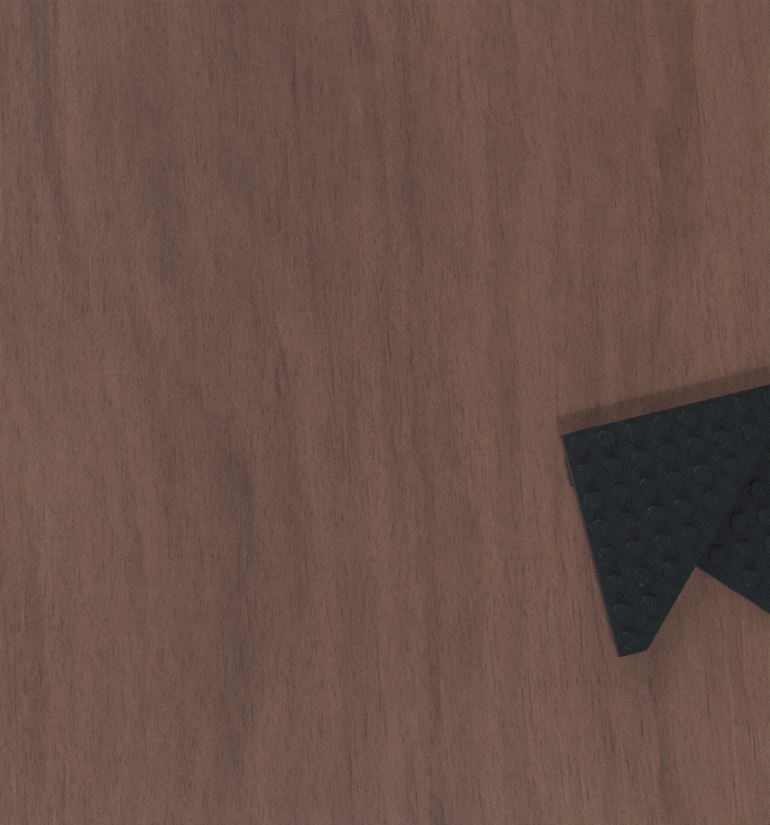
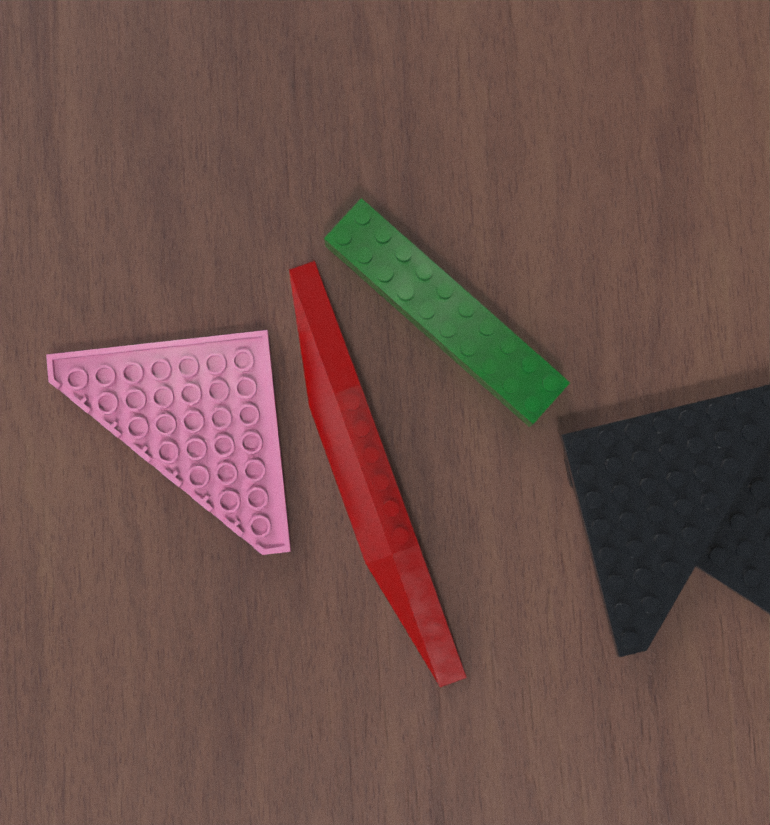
(197, 416): none -> bright pink plate
(367, 478): none -> red wedge
(445, 312): none -> green brick

